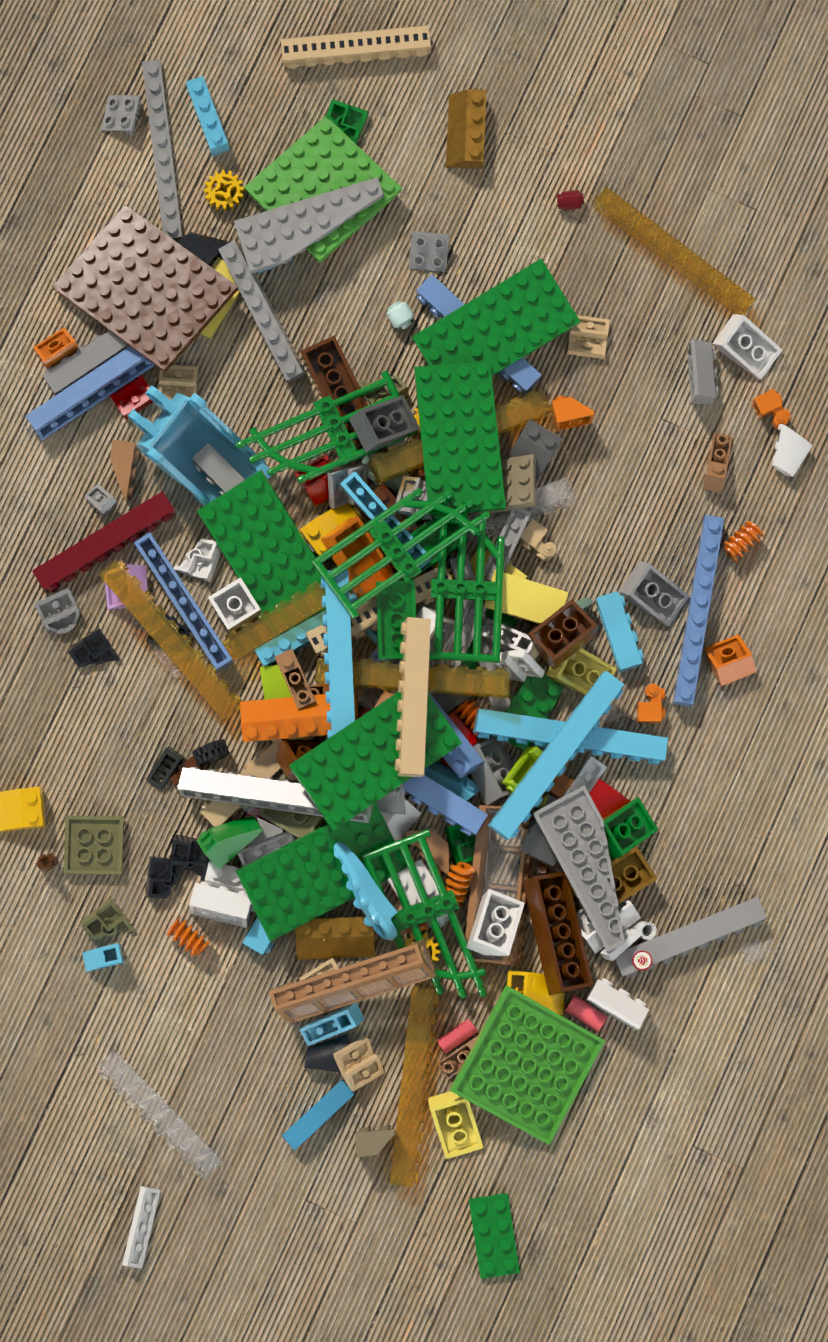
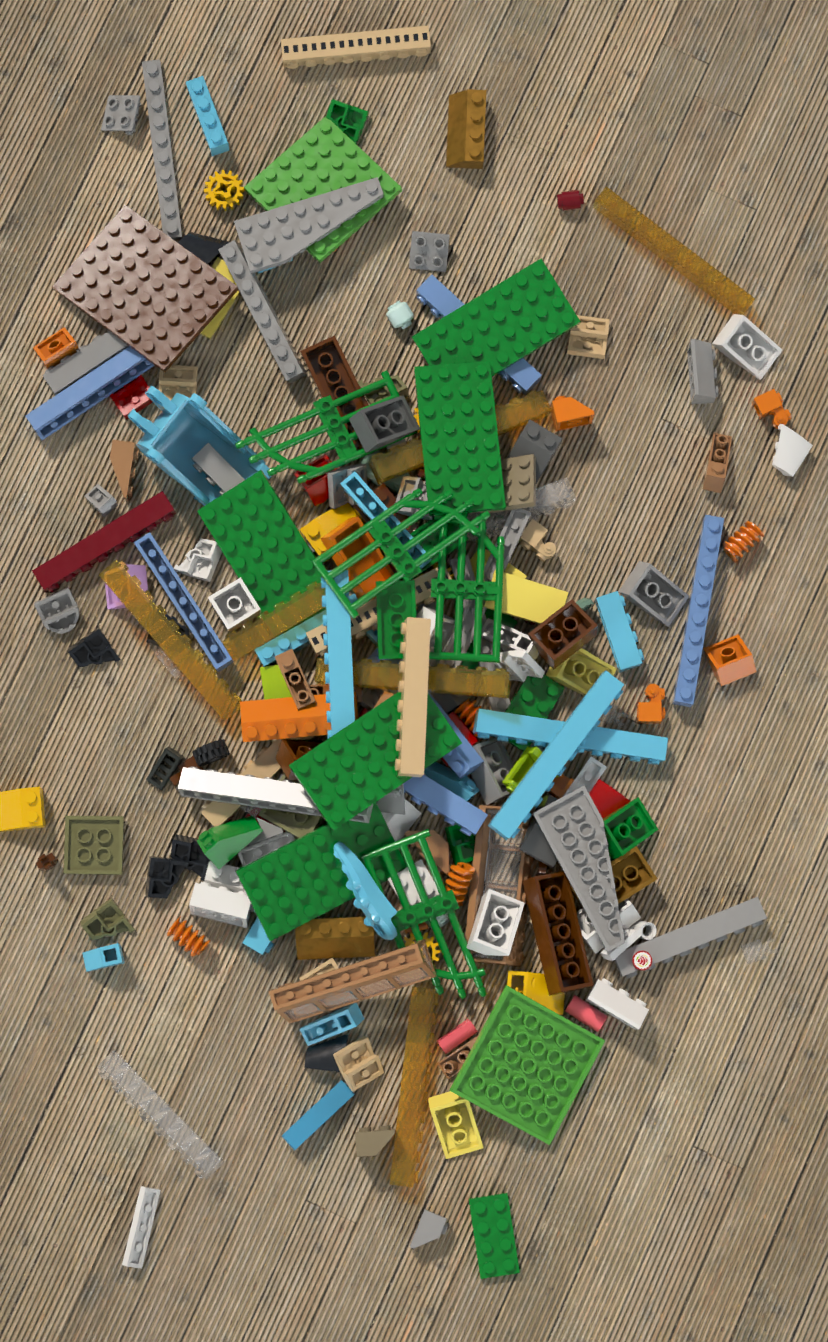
(429, 1228): none -> light grey slope

